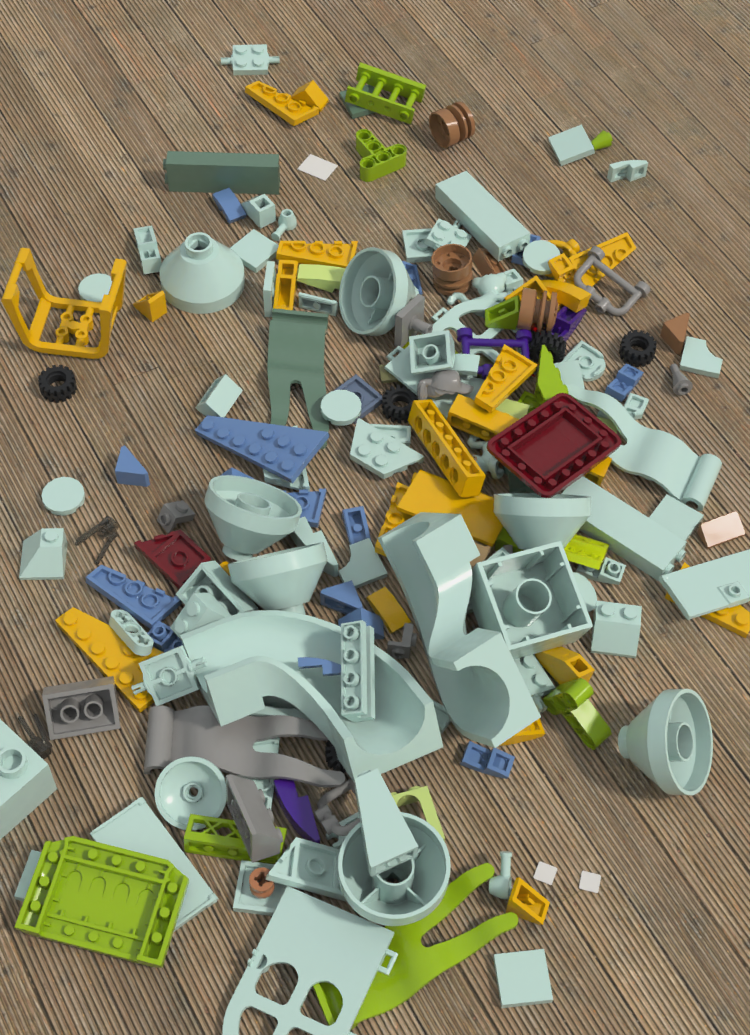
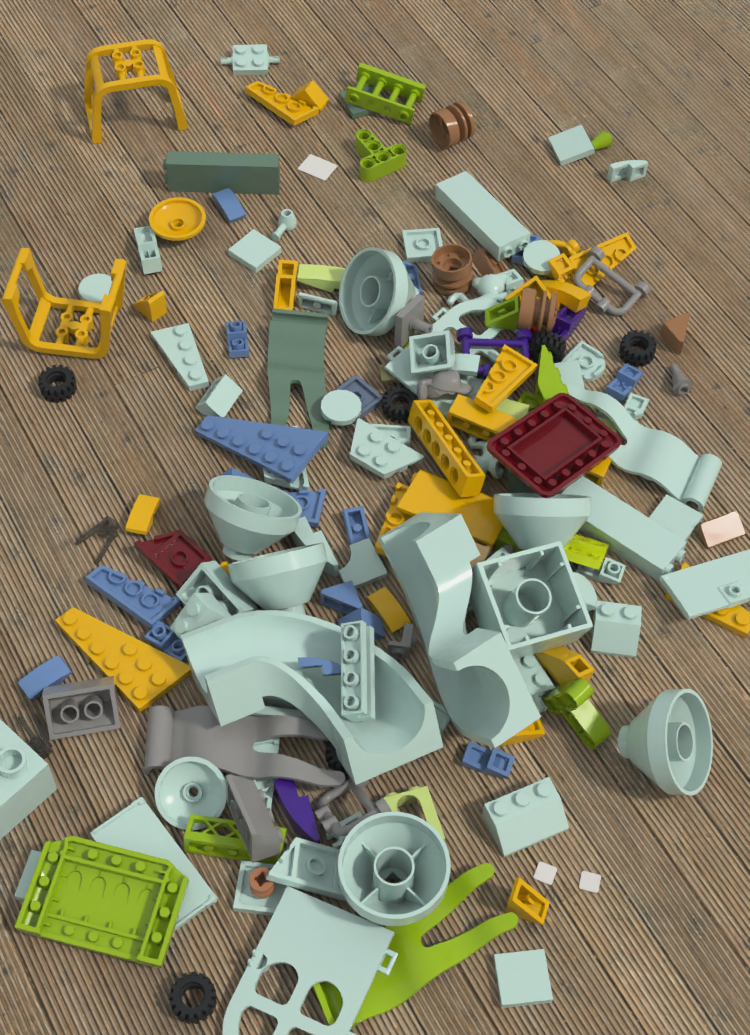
(44, 555): light aqua slope -> none
(48, 674): none -> medium blue slope
(63, 496): light aqua tile -> none
(93, 99): none -> yellow windscreen
(129, 470): medium blue slope -> none
(138, 640): light aqua beam -> none
(142, 514): none -> yellow slope
(169, 675): light aqua plate -> none
(174, 513): light grey bracket -> none
(177, 219): none -> yellow dish
(182, 354): none -> light aqua wing
(199, 1012): none -> black tyre
(202, 275): light aqua cone -> none
(237, 339): none -> medium blue slope
(260, 210): light aqua slope -> none
(269, 288): light aqua tile -> none
(317, 253): yellow wing -> none
(382, 825): light aqua slope -> none
(445, 233): light aqua plate -> none
(501, 885): light aqua bar -> none
(525, 817): none -> light aqua slope
(698, 359): light aqua tile -> none

